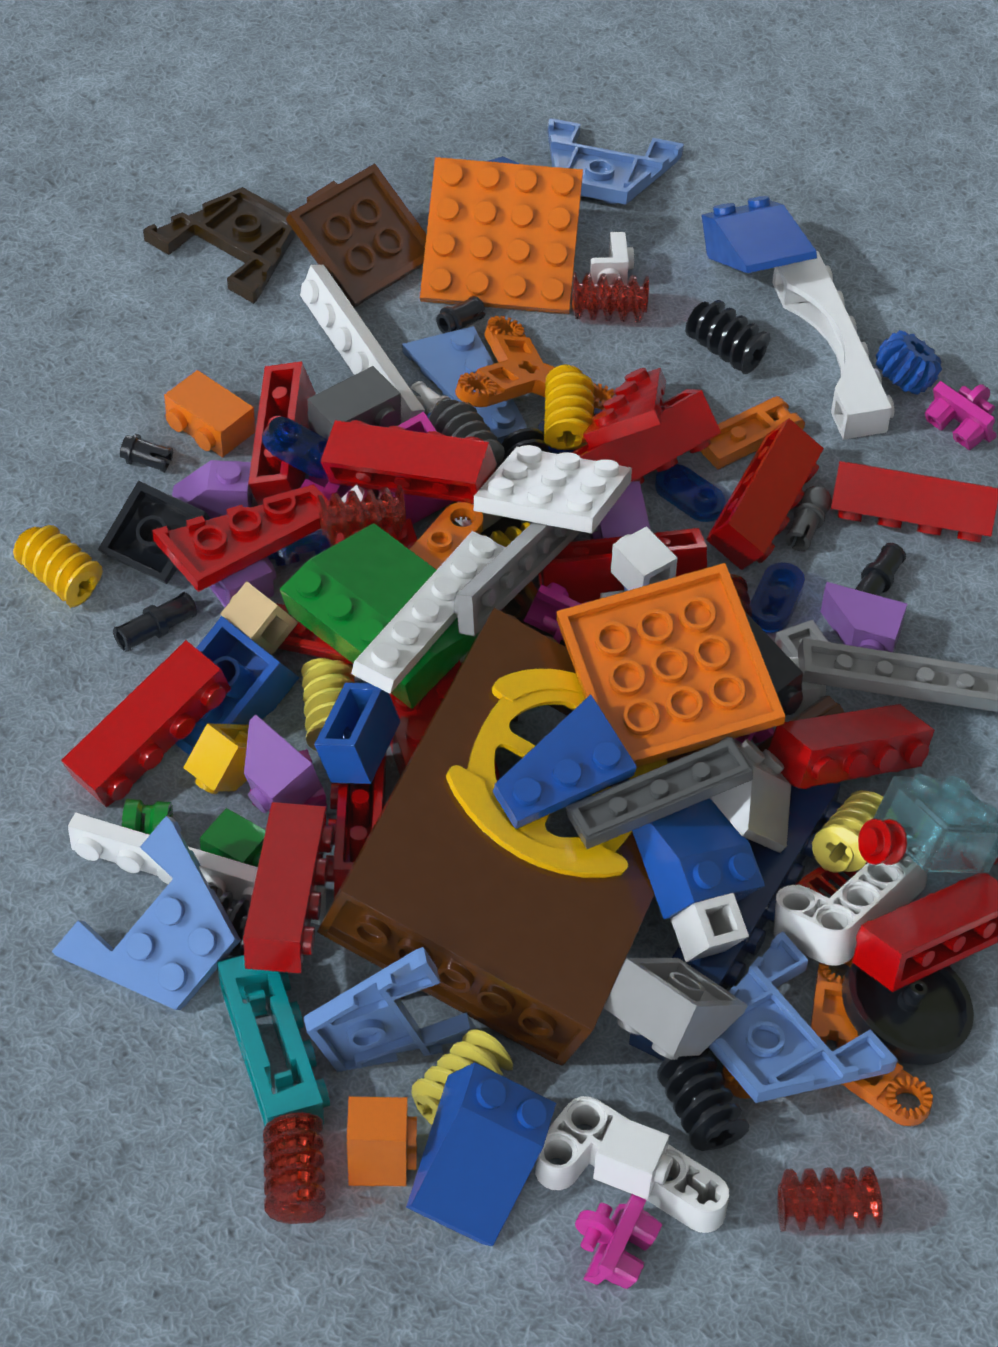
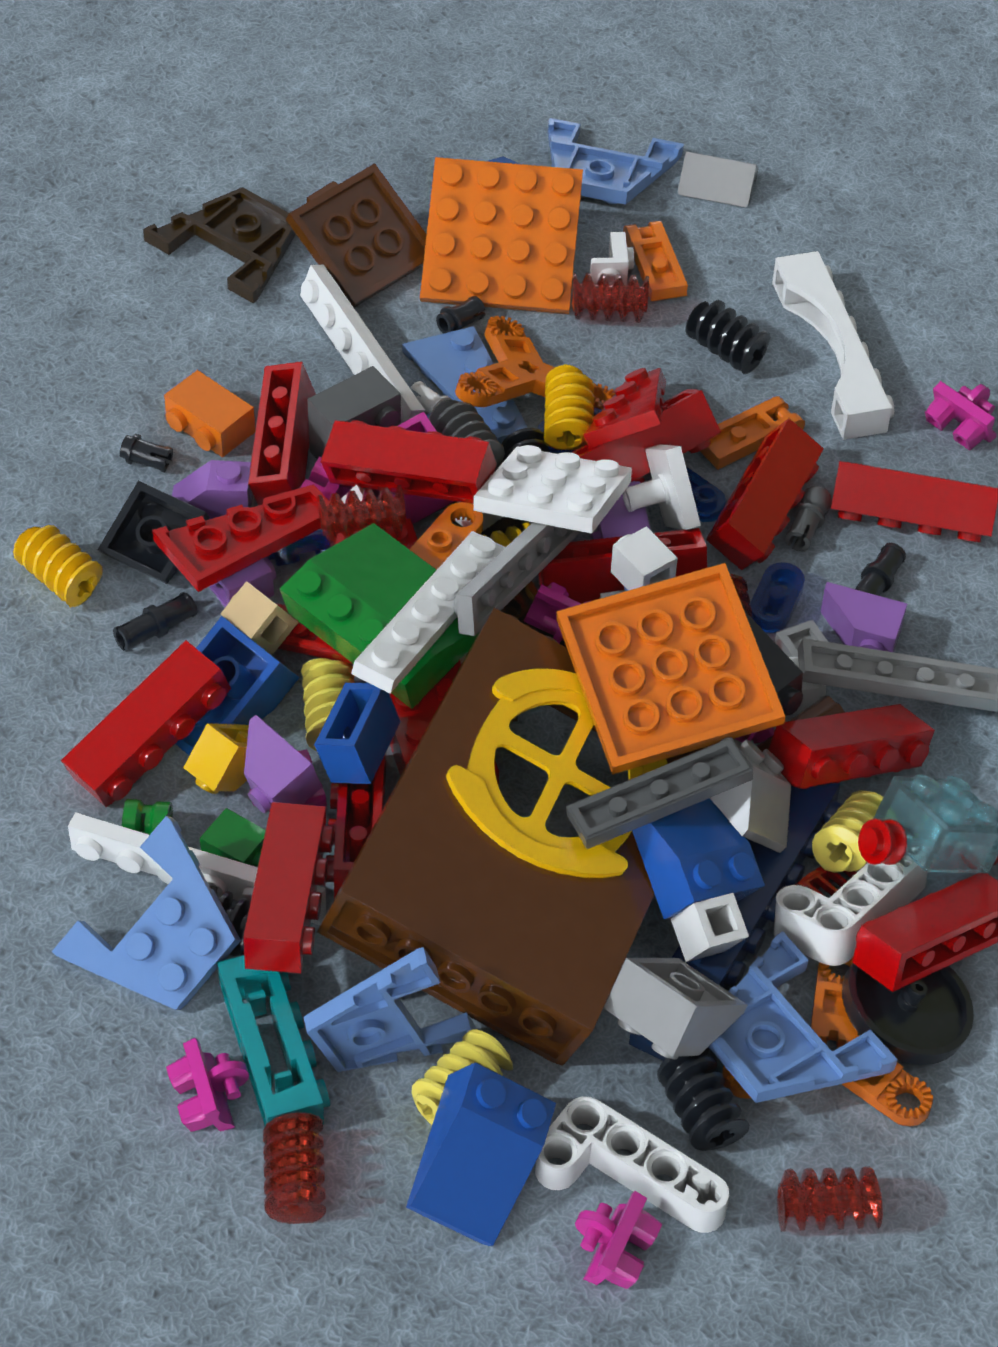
(211, 1082): none -> dark pink hips
(295, 445): clear blue plate -> none
(380, 1141): orange brick -> none
(565, 766): blue wing -> none
(632, 1157): white brick -> none
(657, 260): none -> orange plate
(668, 487): none -> white tile
(717, 179): none -> light grey panel
(755, 236): blue slope -> none
(908, 362): blue gear -> none

